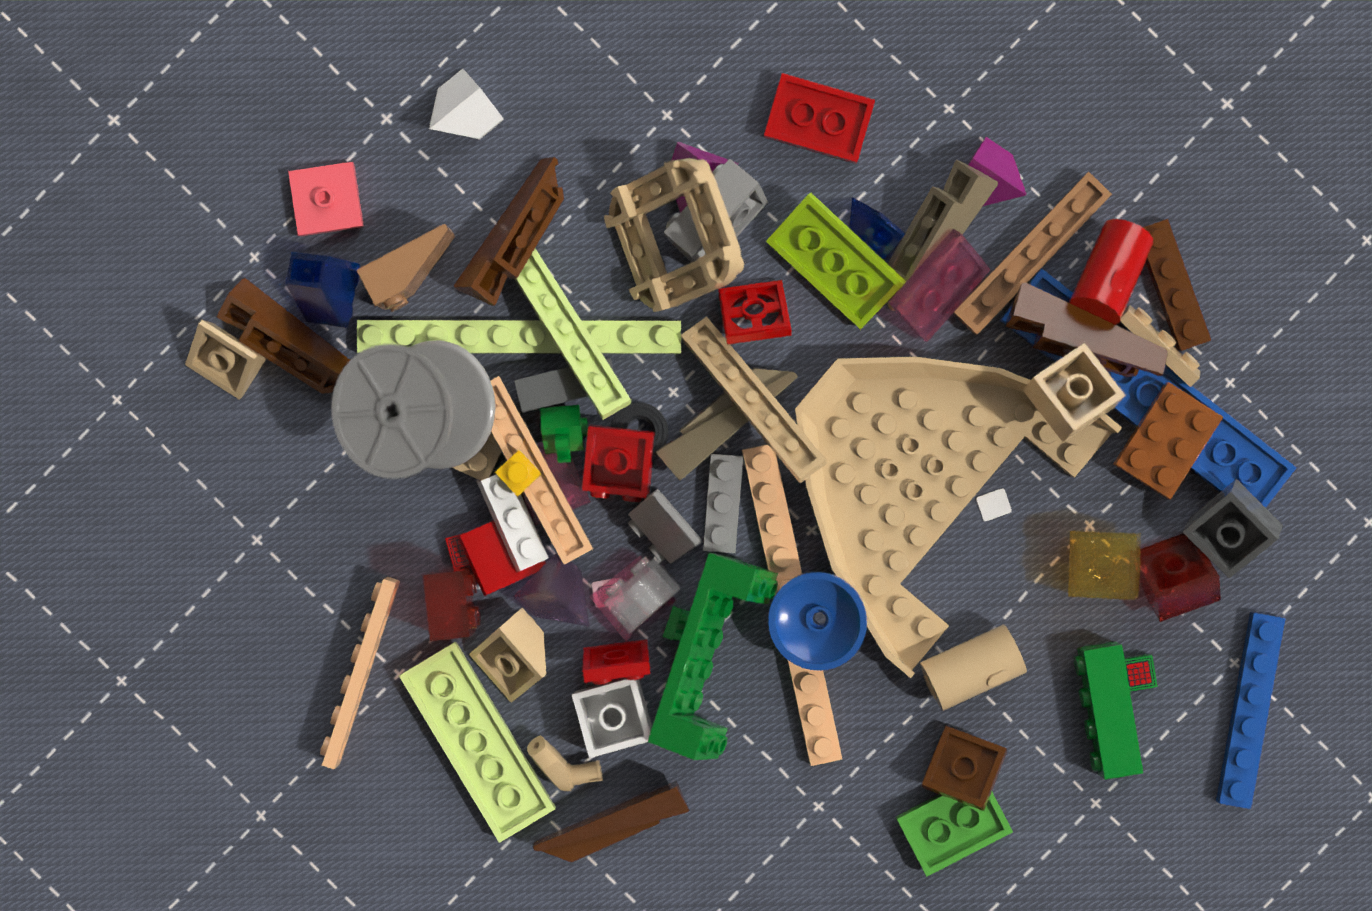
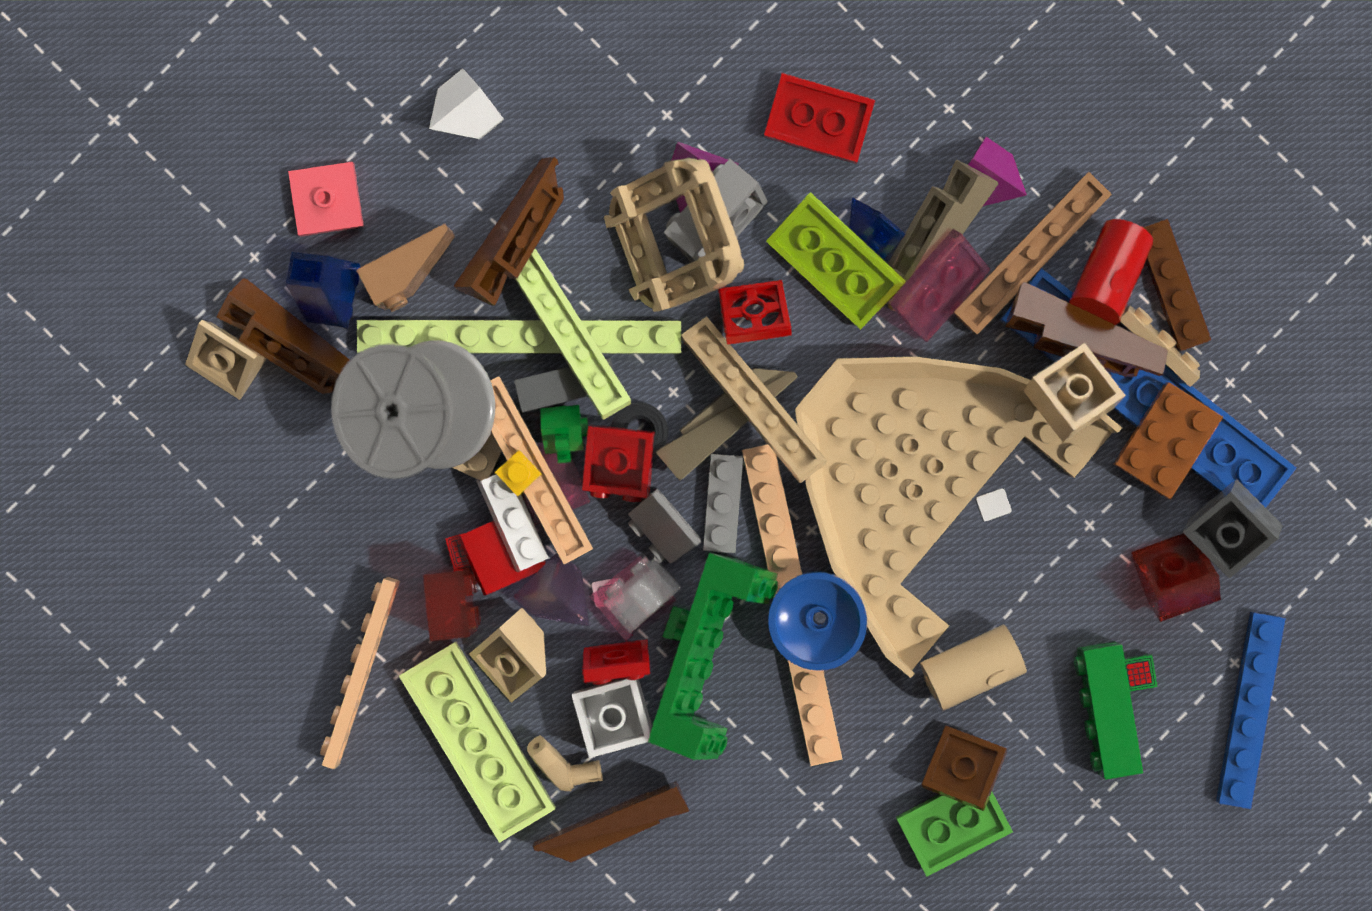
(1104, 564): clear yellow brick -> none

